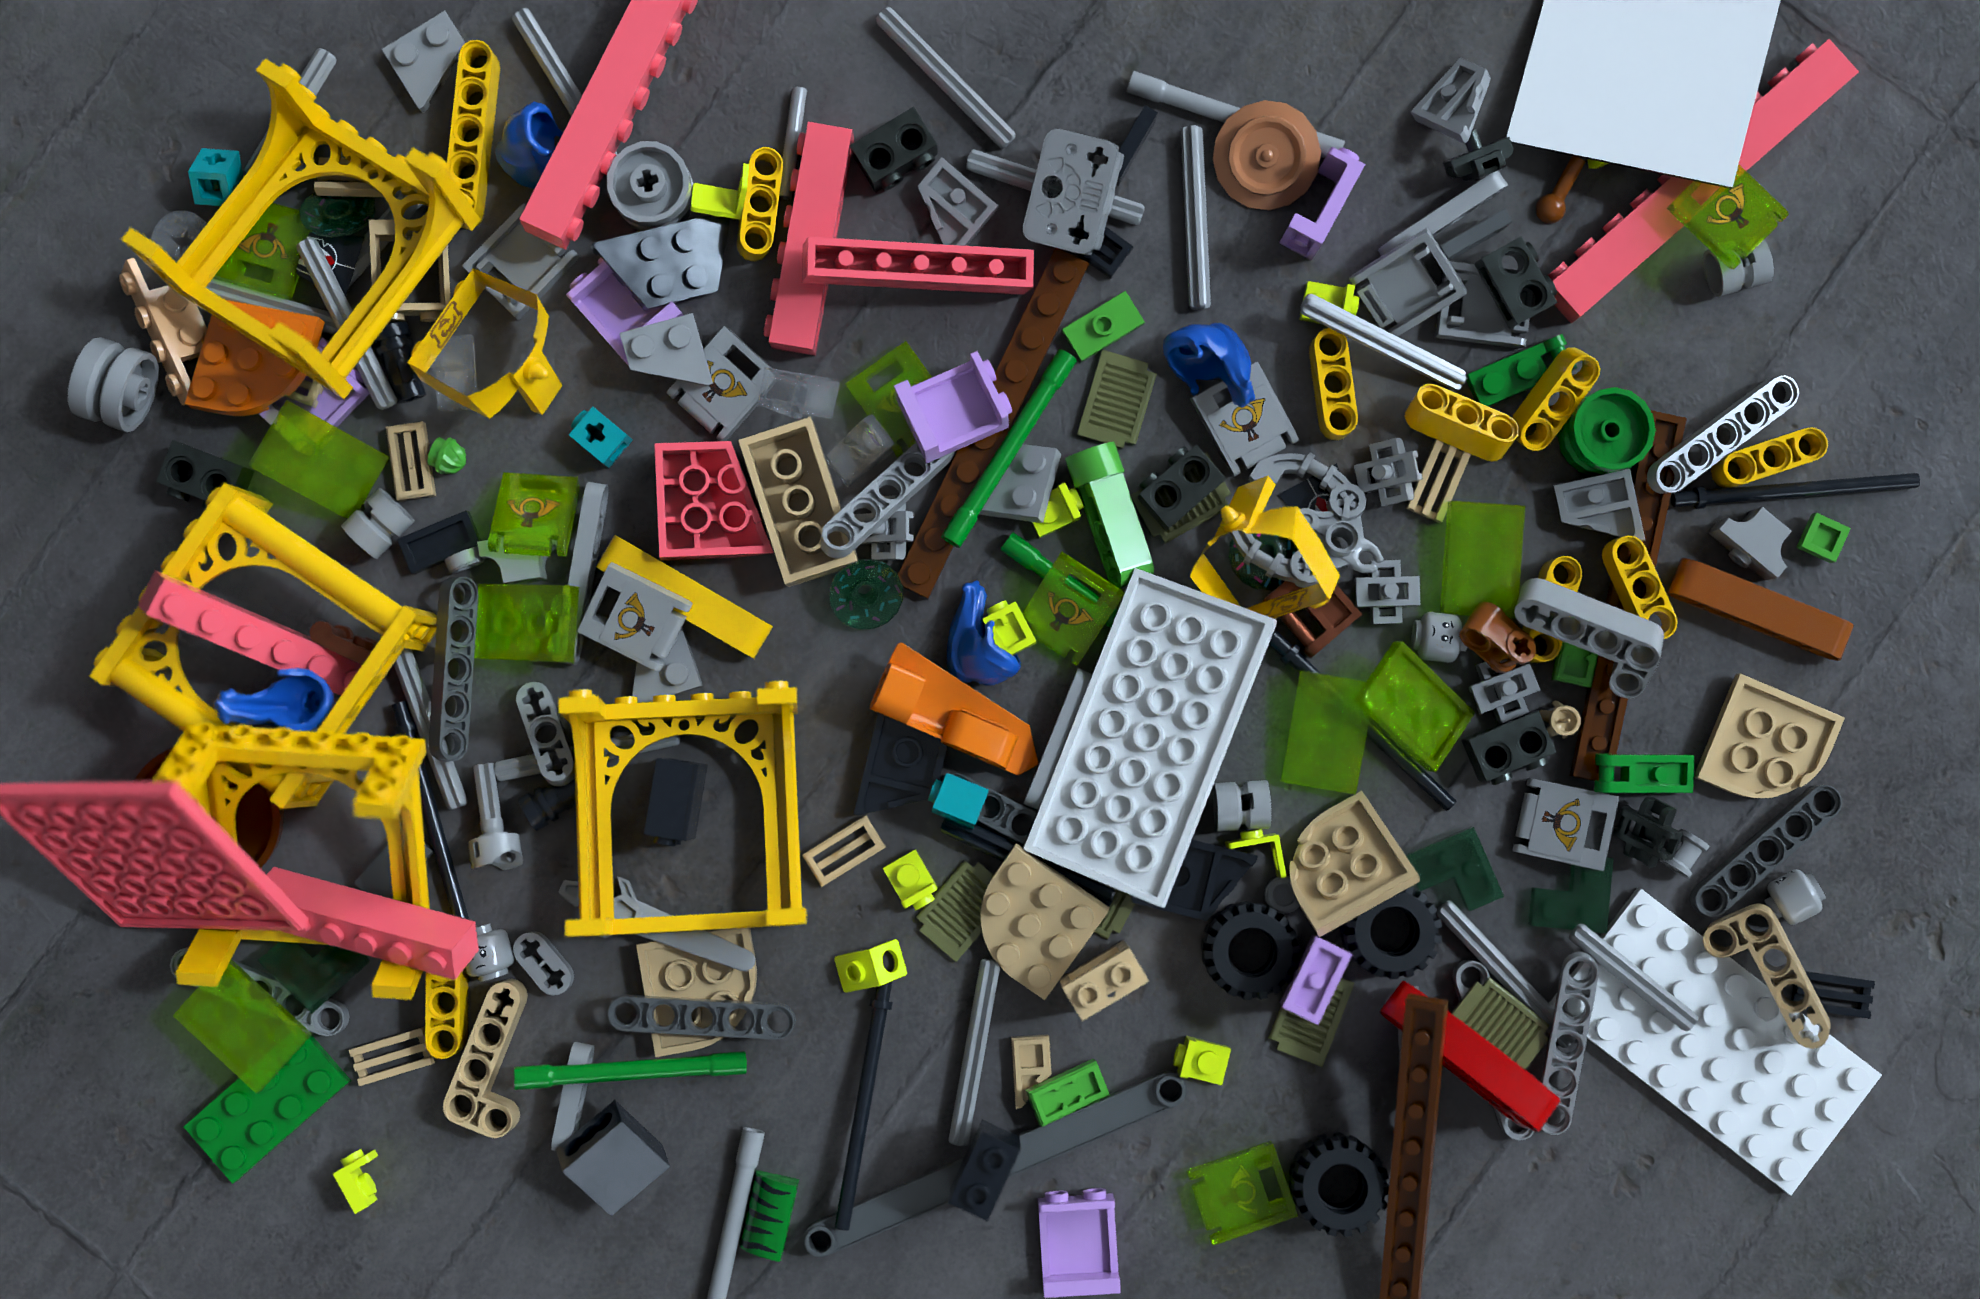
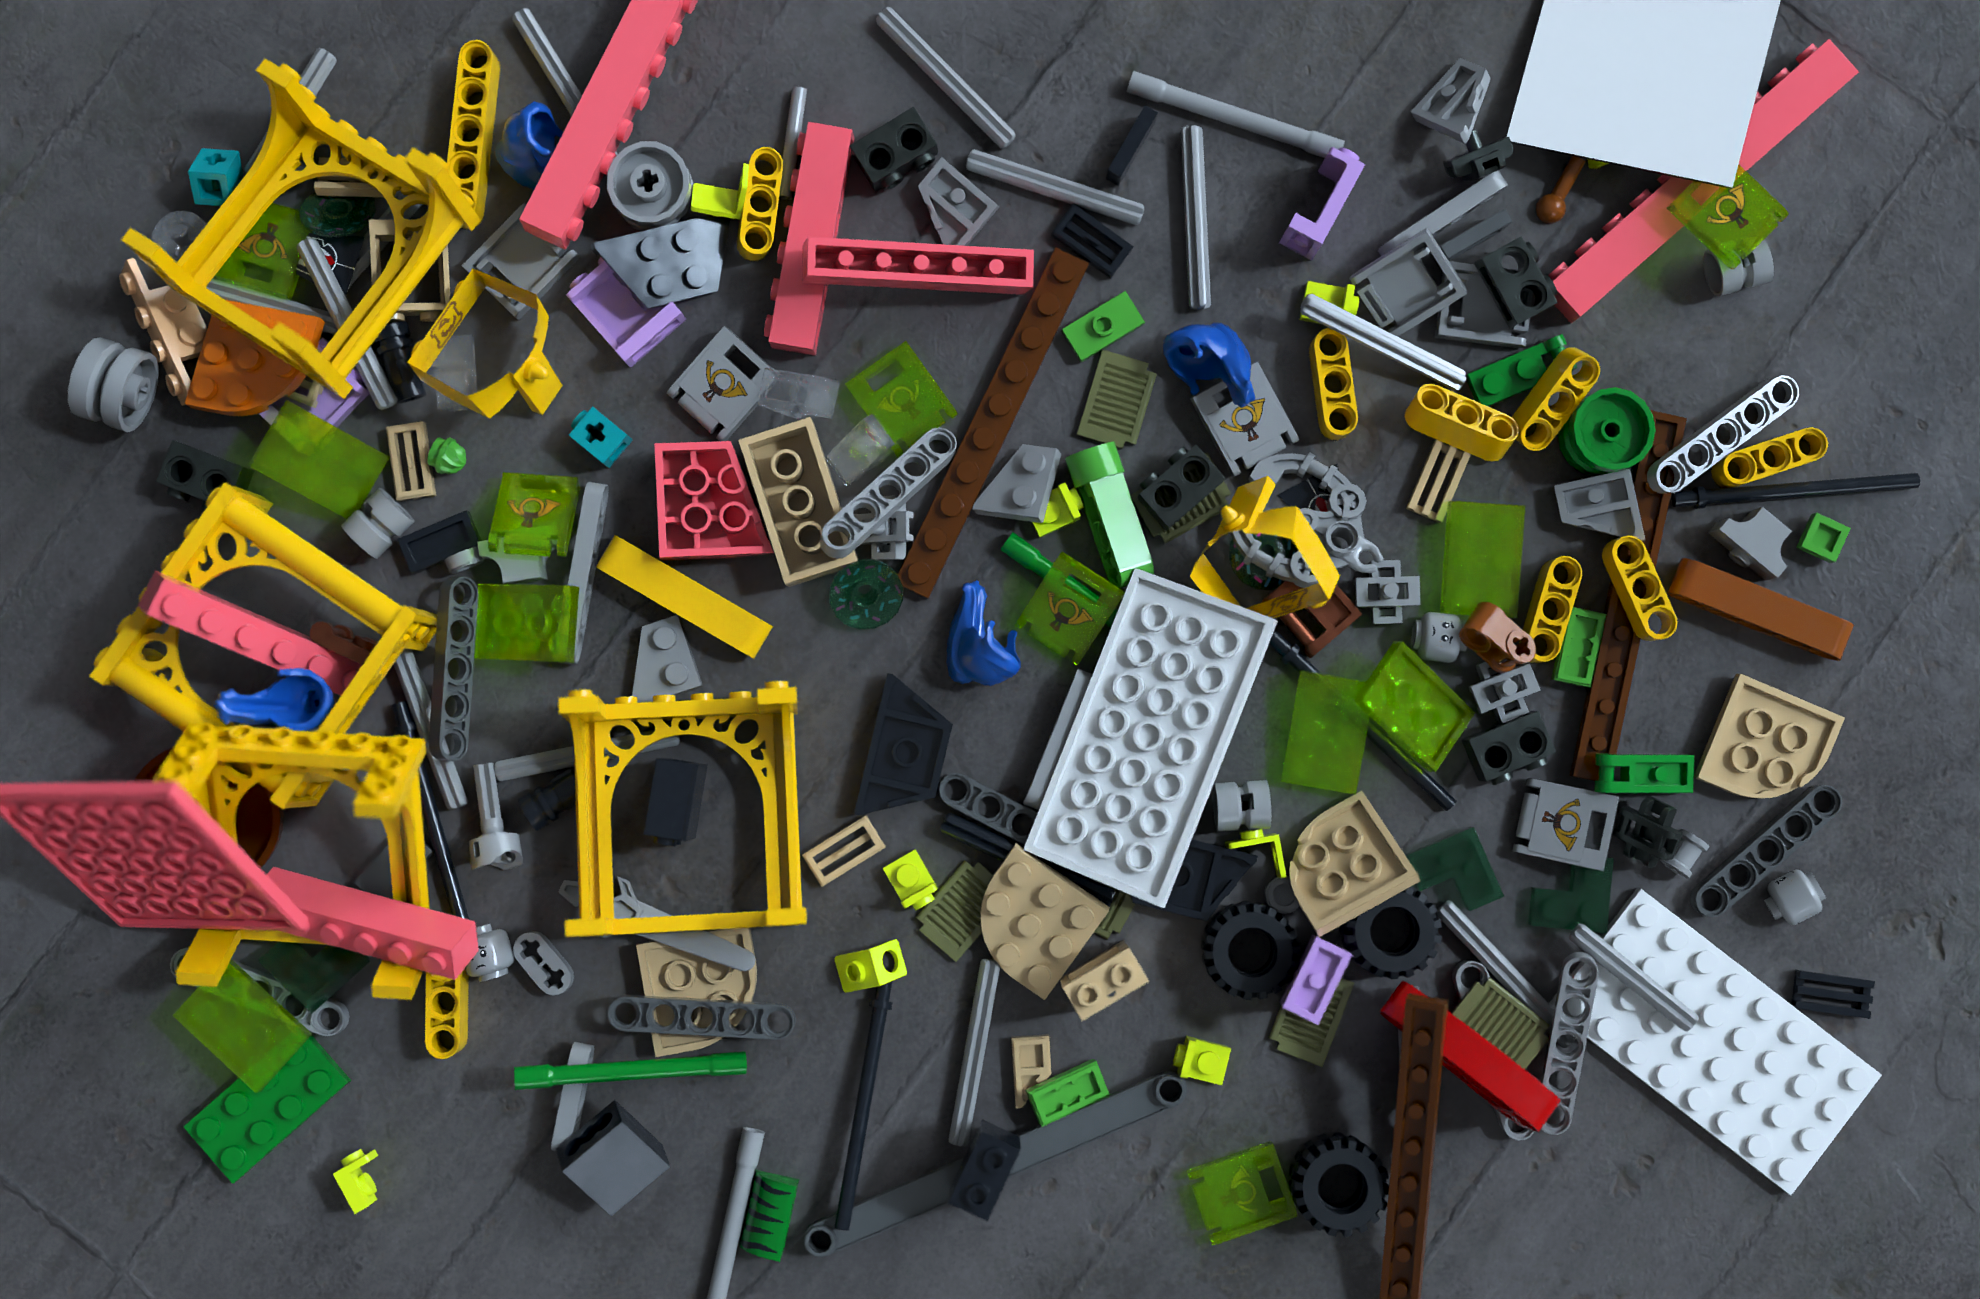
(361, 1065): tan tile -> none
(425, 57): light grey wing -> none
(492, 1055): tan beam -> none
(528, 713): light grey beam -> none
(640, 619): light grey container -> none
(668, 350): light grey wing -> none
(948, 709): orange panel -> none
(954, 408): lavender panel -> none
(958, 800): teal brick -> none
(967, 514): green piece -> none
(1010, 627): neon yellow bracket -> none
(1078, 1244): lavender panel -> none
(1085, 192): light grey axle -> none
(1266, 155): nougat piece -> none
(1385, 472): light grey piece -> none
(1562, 720): tan piece -> none
(1595, 627): light grey beam -> none
(1775, 977): tan beam -> none

